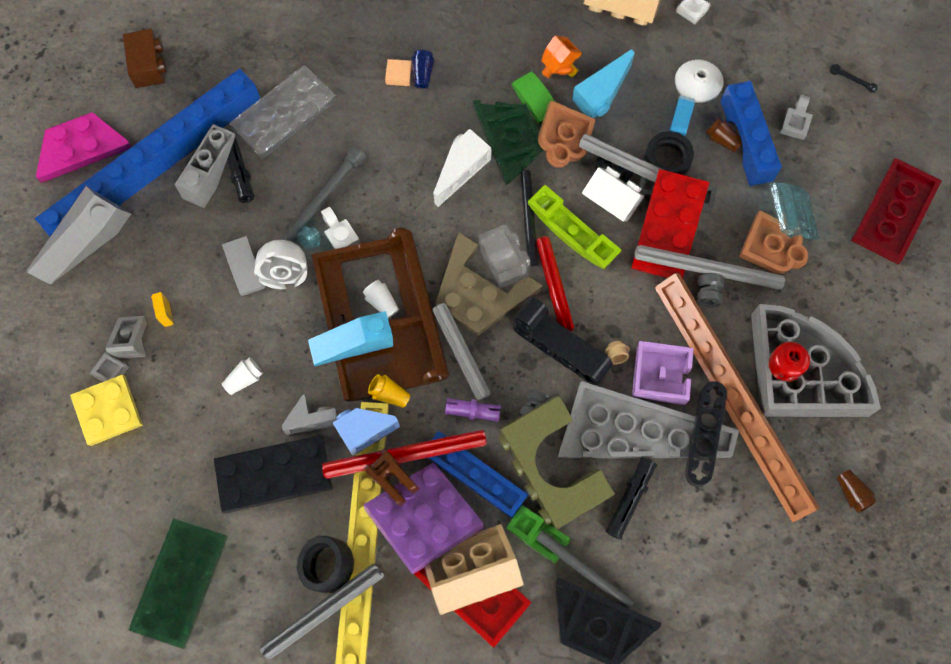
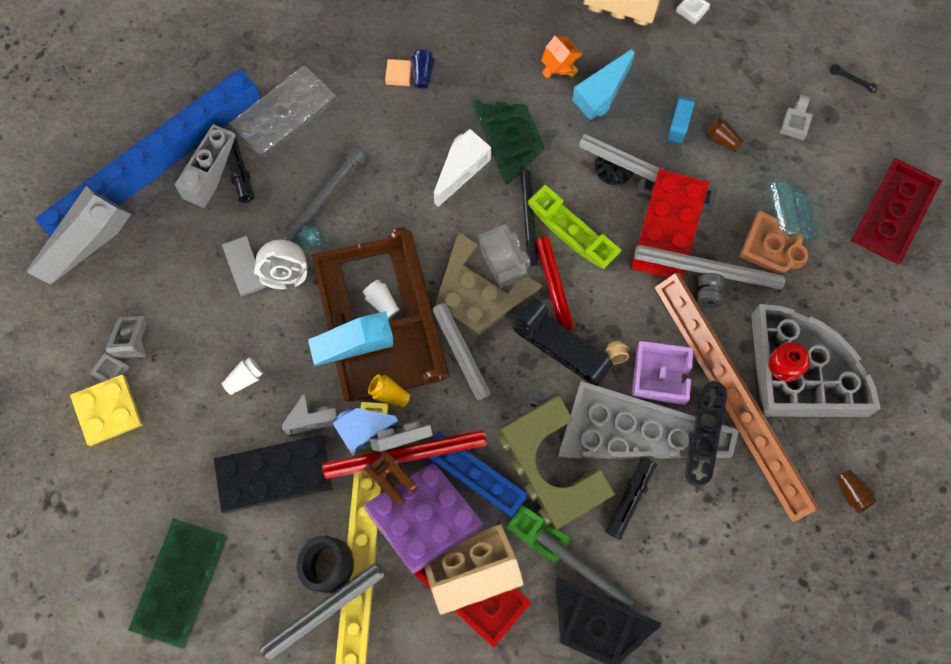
(77, 145): dark pink wing -> none
(144, 58): reddish brown brick -> none
(162, 309): yellow tile -> none
(338, 234): white plate -> none
(392, 438): none -> light grey wing
(472, 409): medium lavender pin -> none
(533, 94): bright green slope -> none
(562, 133): nougat plate -> none
(613, 194): white brick -> none
(674, 140): black tyre -> none
(699, 88): white dish -> none
(759, 153): blue arch -> none

